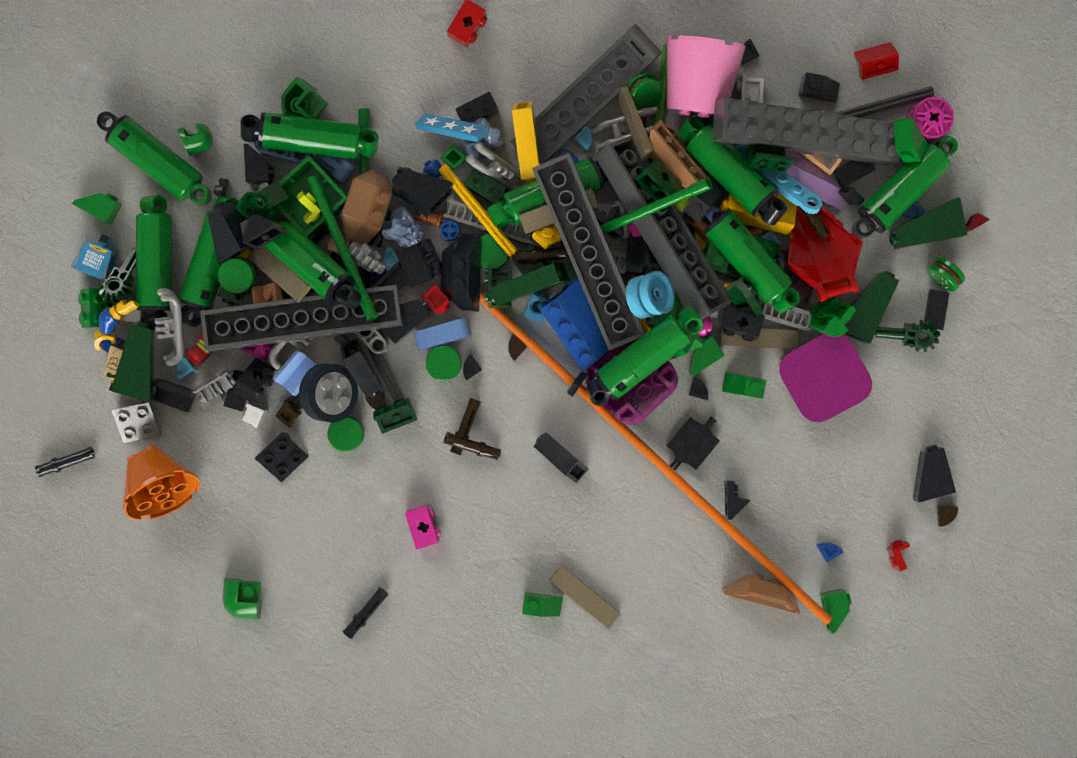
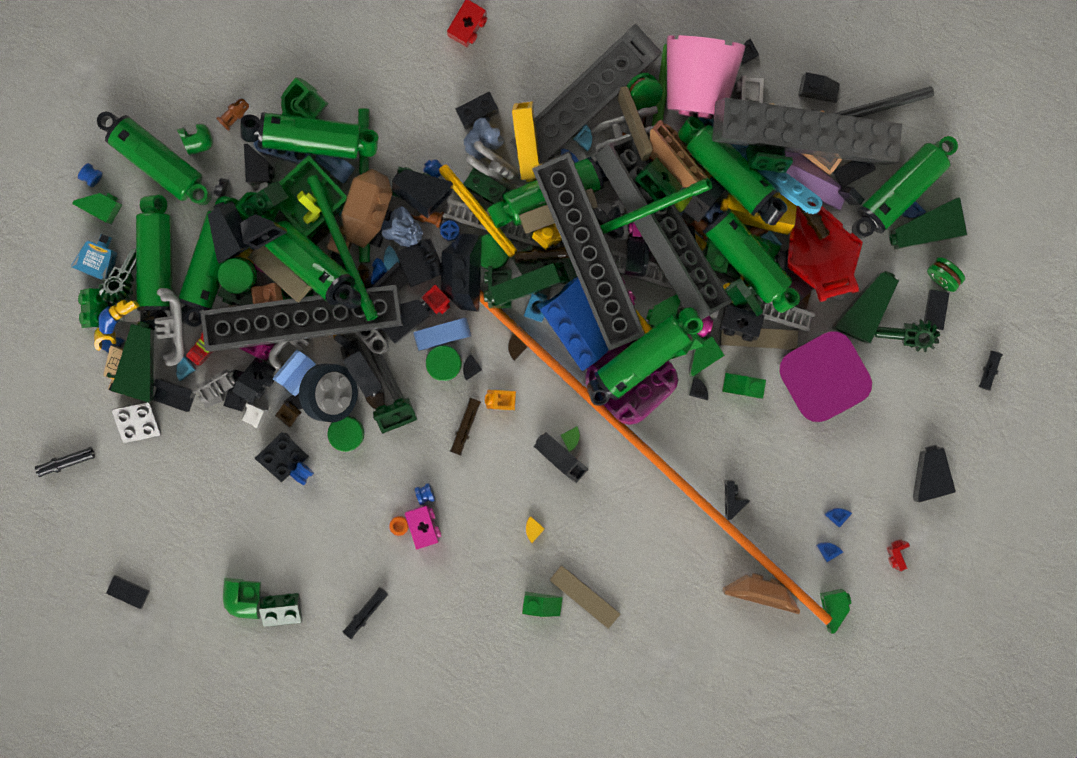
(90, 175): none -> blue wheel
(127, 592): none -> black tile
(156, 484): orange cone -> none
(234, 112): none -> dark orange piece
(280, 609): none -> dark green bracket
(301, 473): none -> blue wheel
(367, 257): light grey gear -> none
(399, 525): none -> orange tile
(424, 494): none -> blue wheel
(452, 127): dark azure tile -> none
(453, 157): green slope -> none
(478, 448): dark brown pin -> none
(500, 399): none -> light orange bracket
(533, 529): none -> yellow tile
(571, 438): none -> bright green tile
(576, 384): black tile -> none
(650, 295): medium azure wheel -> none
(693, 443): black plate -> none
(831, 316): green brick -> none
(838, 516): none -> blue tile
(877, 60): red panel -> none
(909, 140): green slope -> none
(942, 115): dark pink wheel -> none
(946, 515): dark brown tile -> none
(975, 221): dark red slope -> none
(990, 370): none -> black pin

